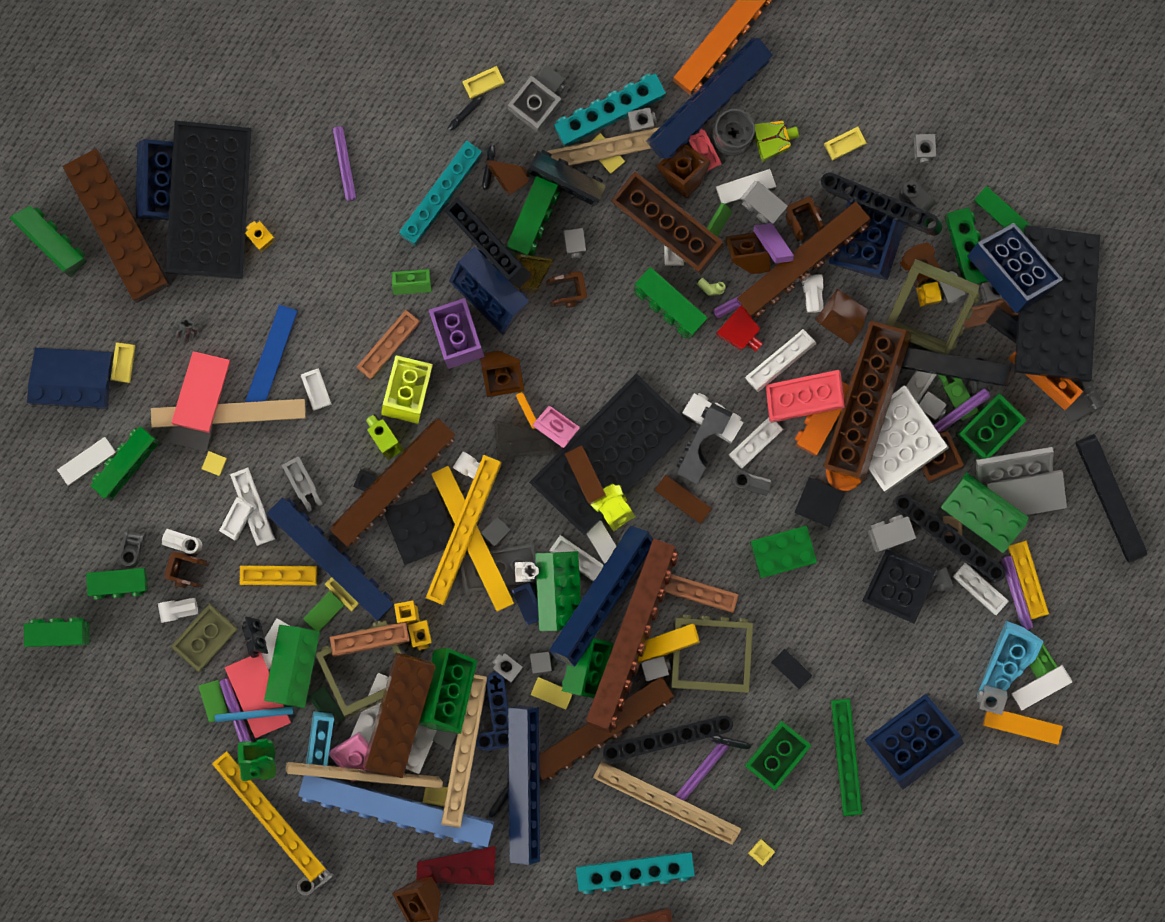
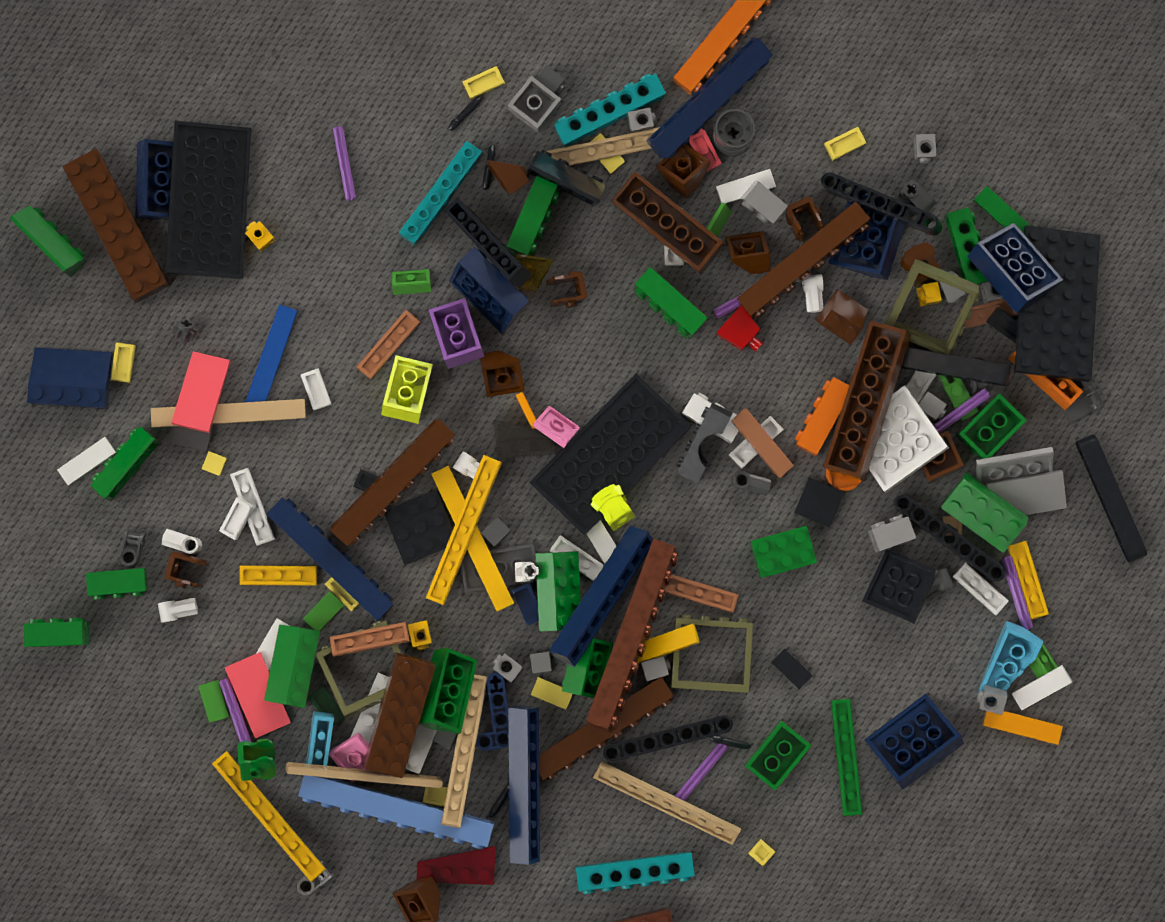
(204, 638): olive tile -> none
(253, 630): black hinge -> none
(253, 714): dark azure bar -> none
(301, 481): light grey hinge -> none
(386, 441): lime torso -> none
(407, 612): yellow brick -> none
(575, 242): light grey brick -> none
(585, 475): reddish brown tile -> none
(682, 499): reddish brown tile -> none
(711, 289): yellowish green arm -> none
(762, 443): none -> nougat tile
(773, 138): lime torso -> none
(773, 243): medium lavender tile -> none
(780, 360): white tile -> none
(805, 396): coral tile -> none

